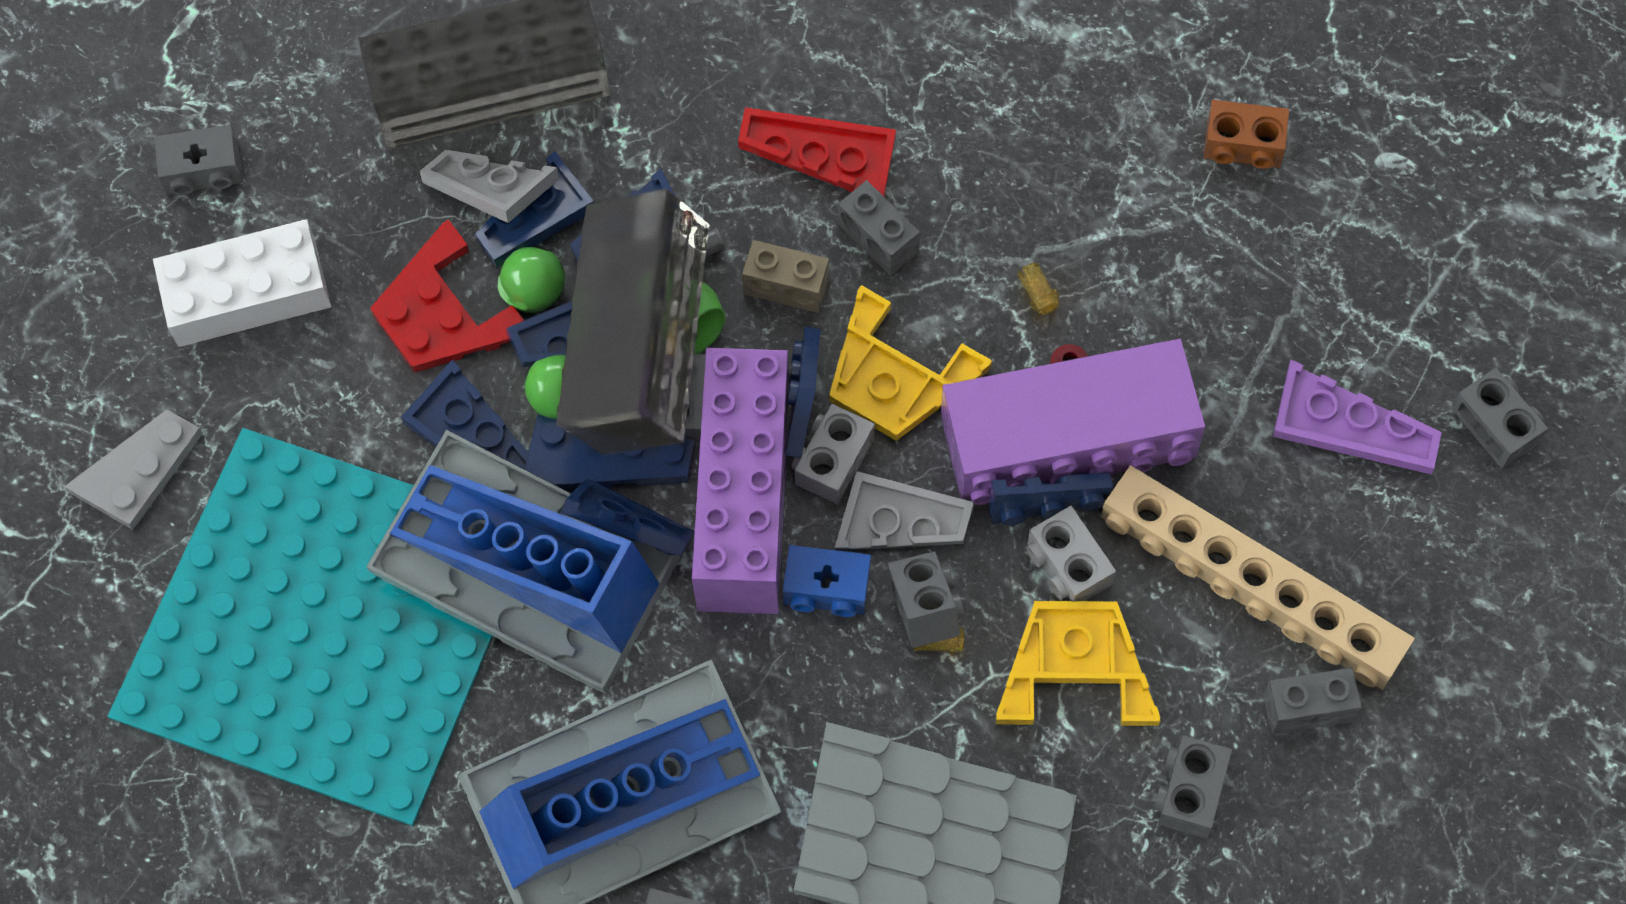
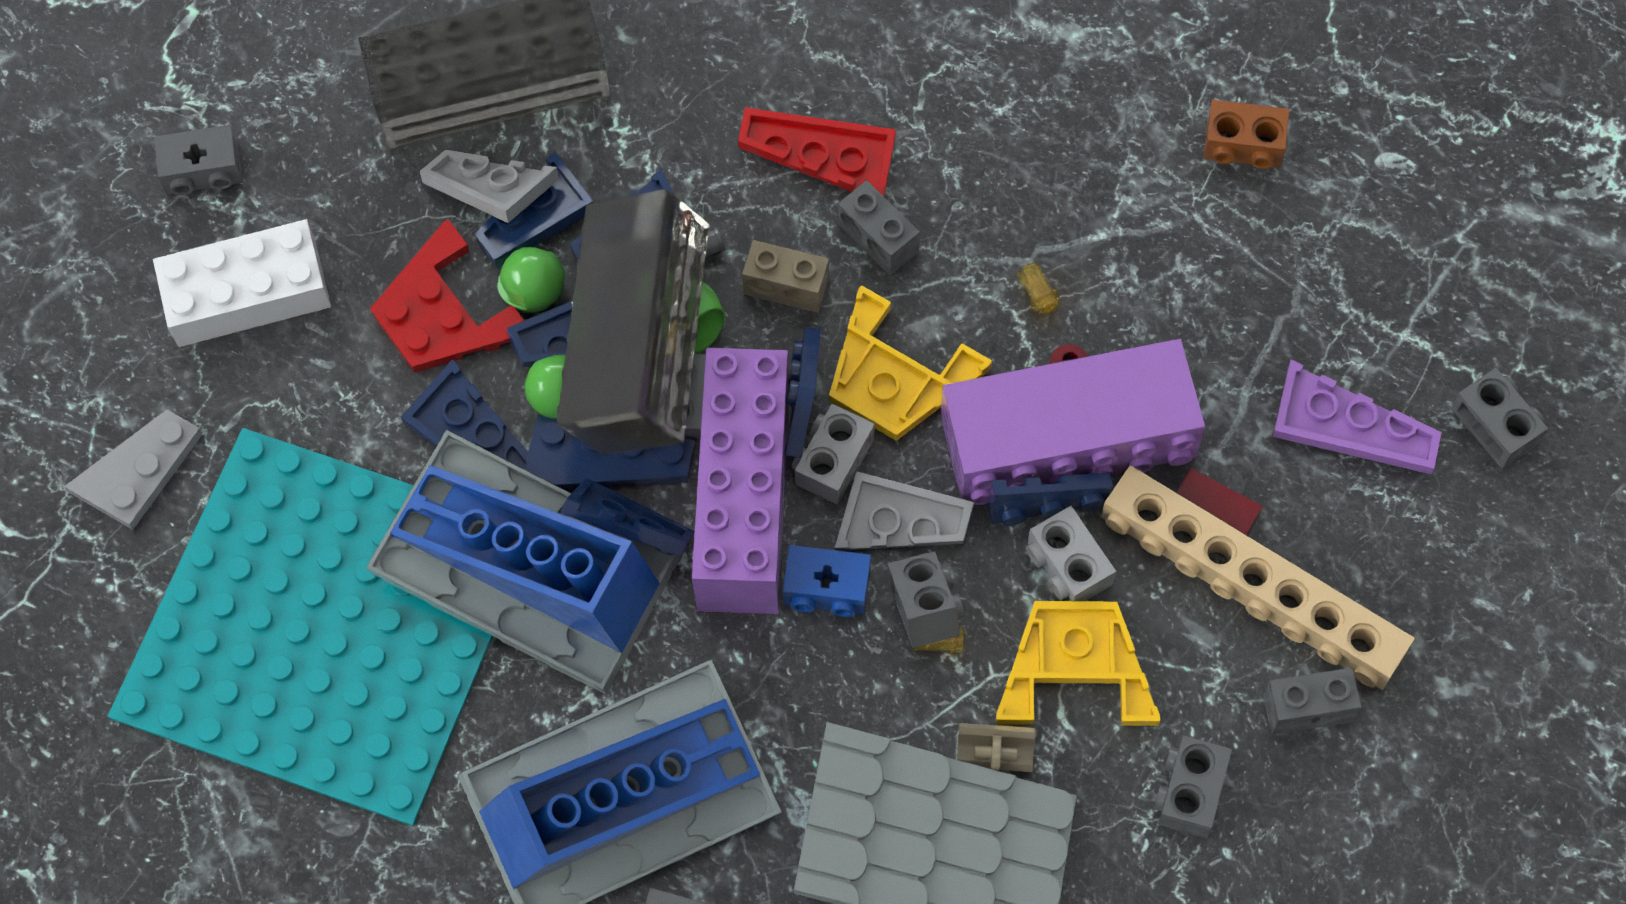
(996, 746): none -> dark tan hips
(1220, 501): none -> dark red tile

